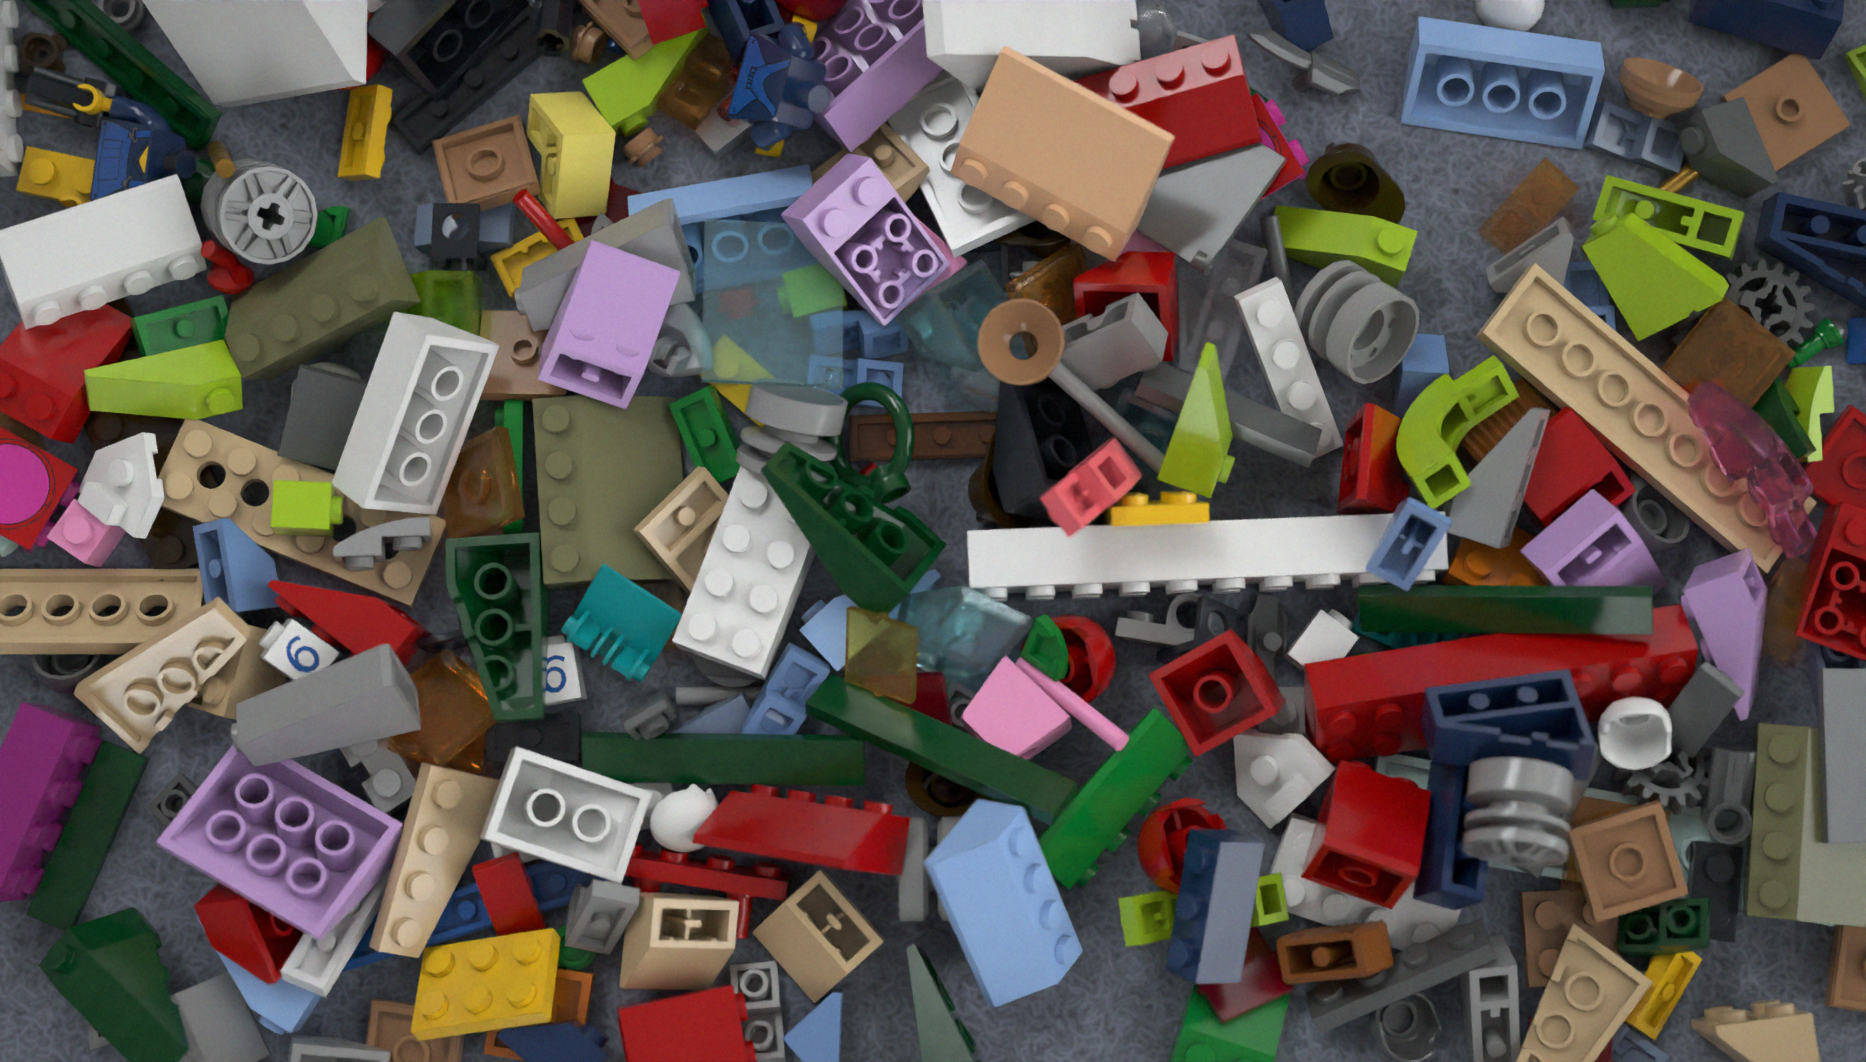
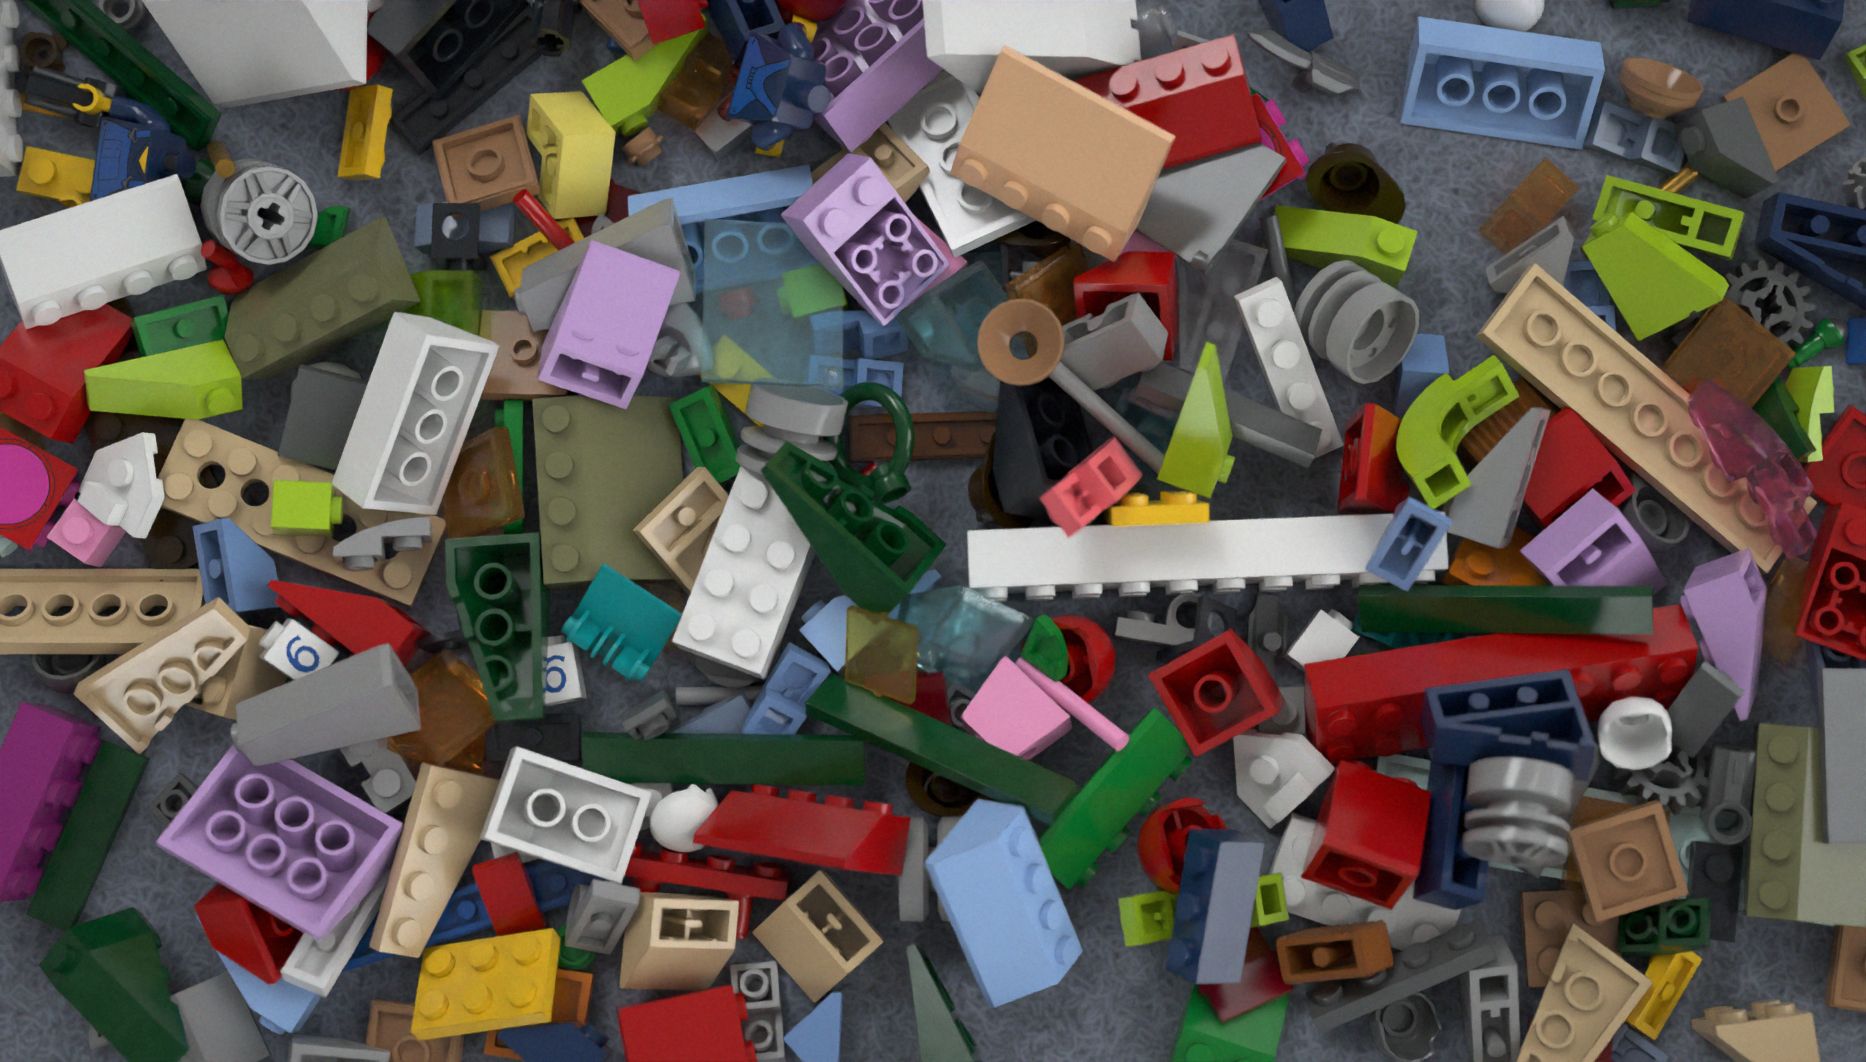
(584, 41): medium nougat plate -> none

